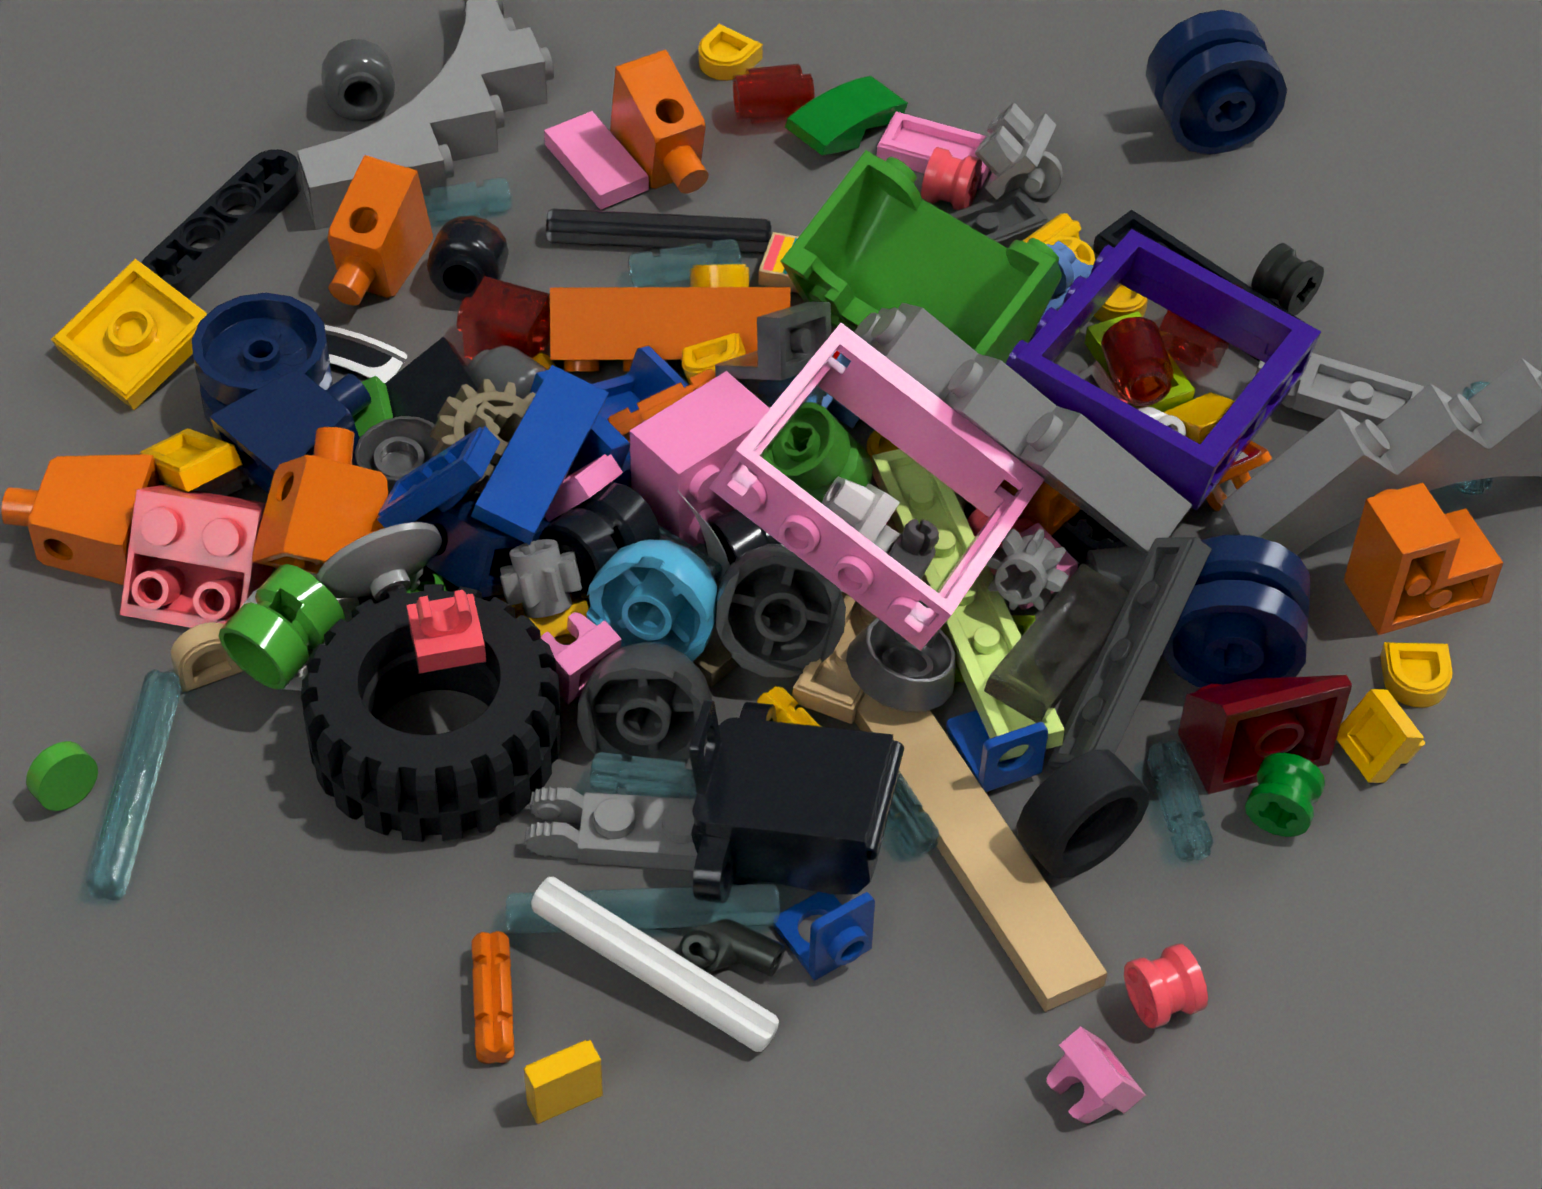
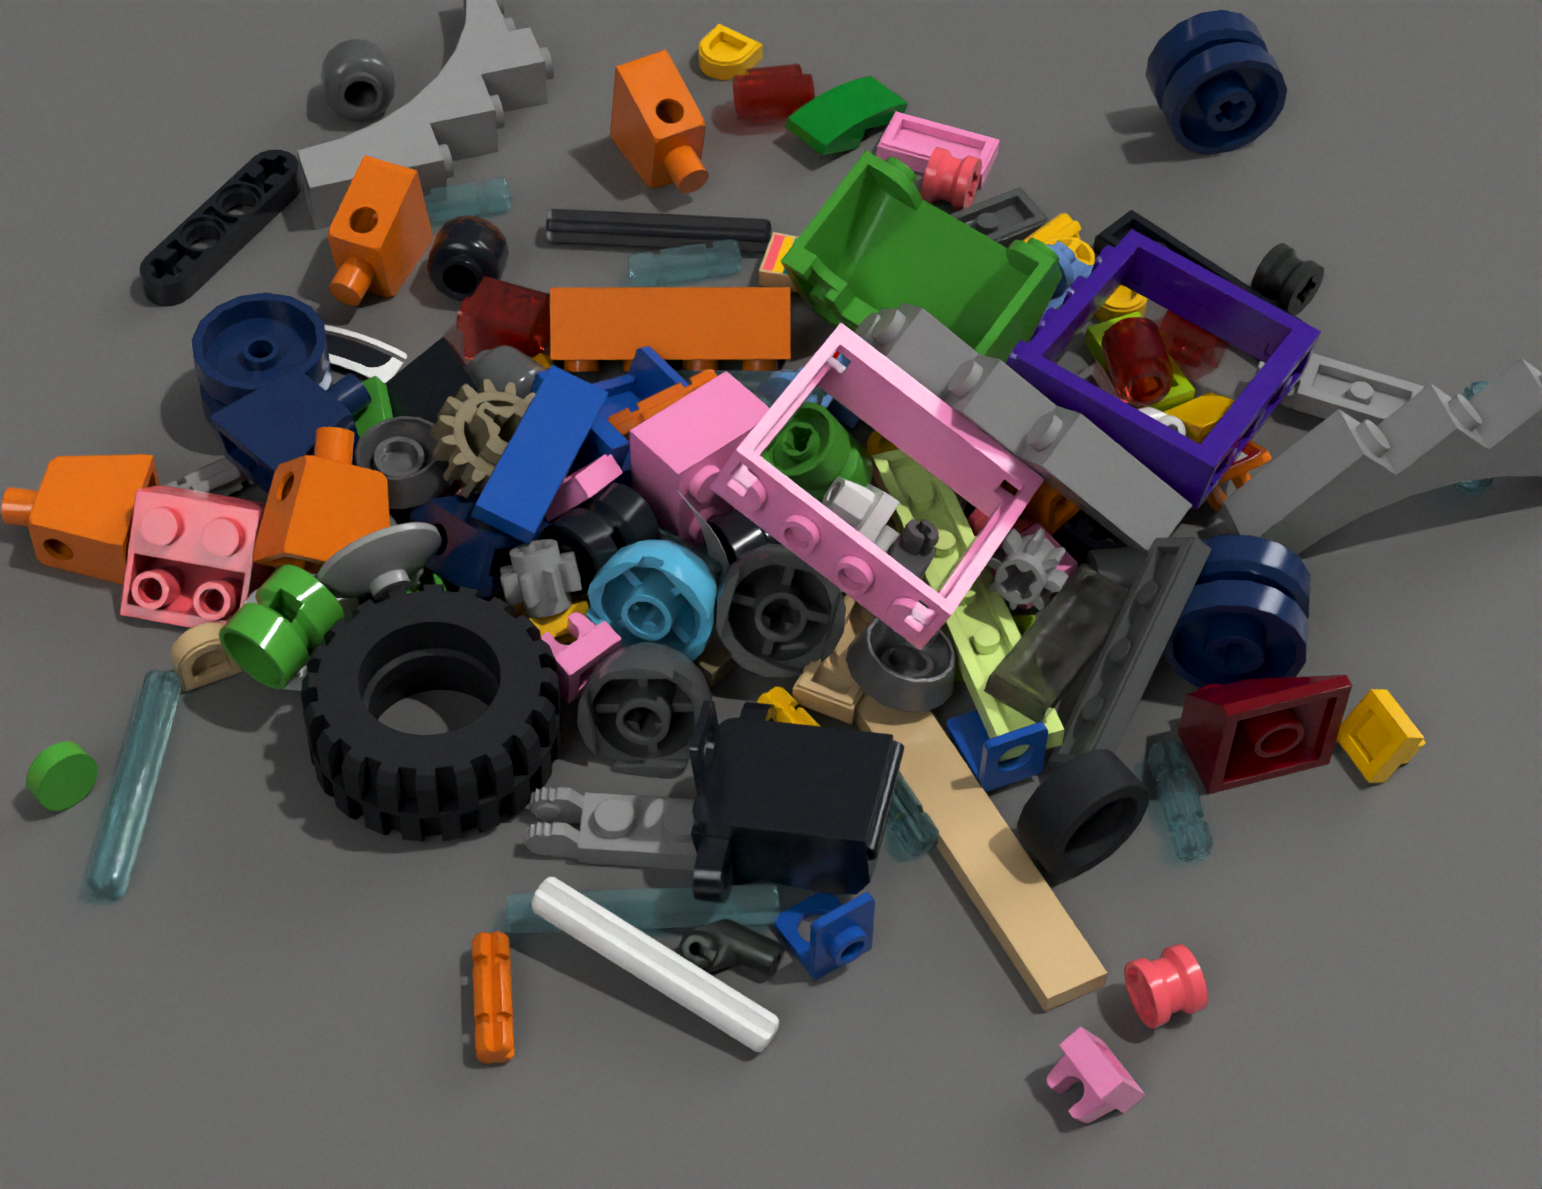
(132, 334): yellow tile -> none
(192, 459): yellow tile -> none
(440, 480): blue plate -> none
(446, 632): coral tile -> none
(563, 1081): yellow tile -> none
(596, 160): bright pink tile -> none
(641, 776): clear light blue axle -> none
(711, 352): yellow tile -> none
(719, 275): yellow tile -> none
(784, 342): flat silver panel -> none
(1018, 152): light grey hips -> none
(1285, 794): green wheel -> none
(1416, 672): yellow tile -> none
(1417, 561): orange brick -> none

